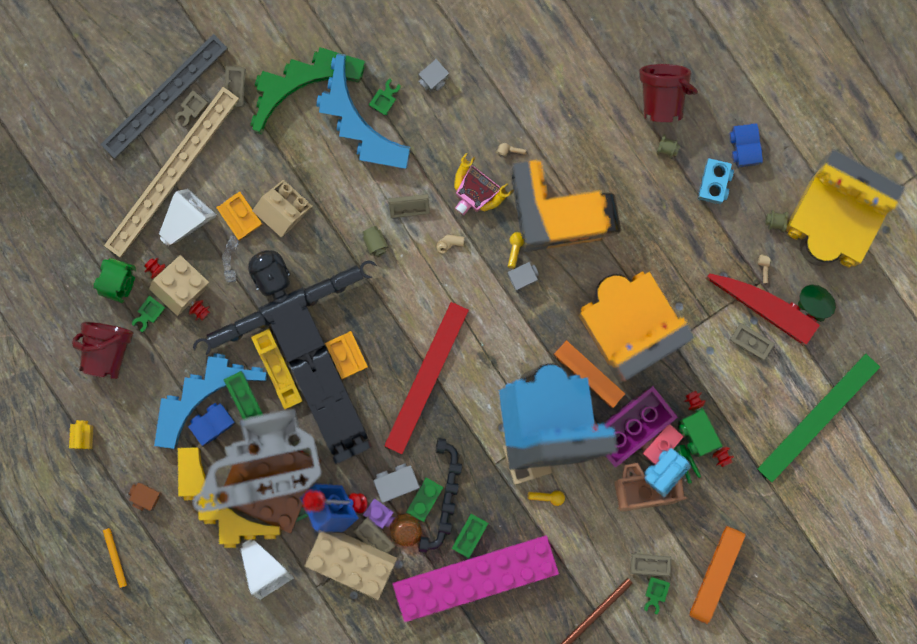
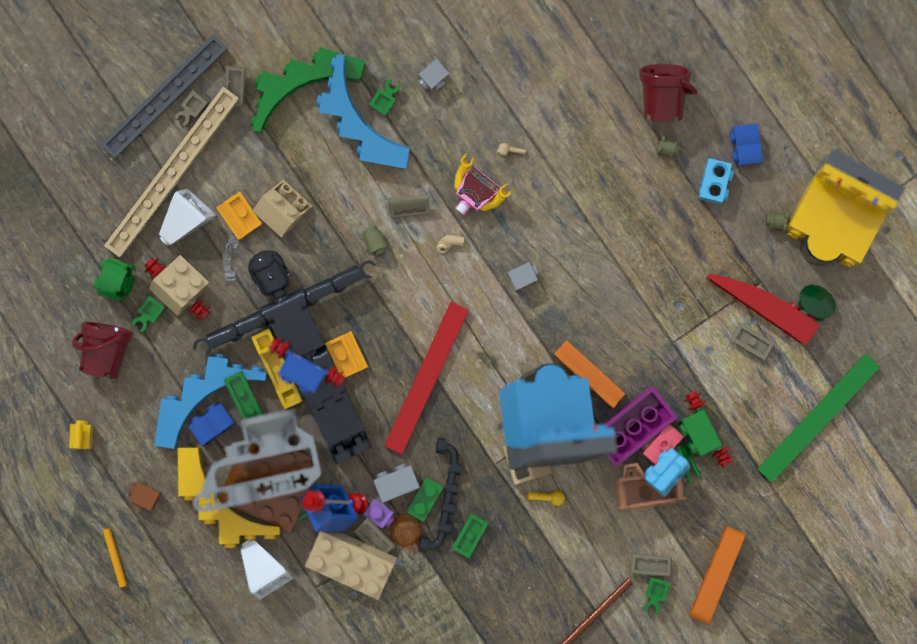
(301, 370): none -> blue brick
(475, 578): dark pink brick -> none
(516, 242): yellow bar -> none
(561, 219): piece -> none
(633, 323): light orange piece -> none
(764, 261): tan hand -> none

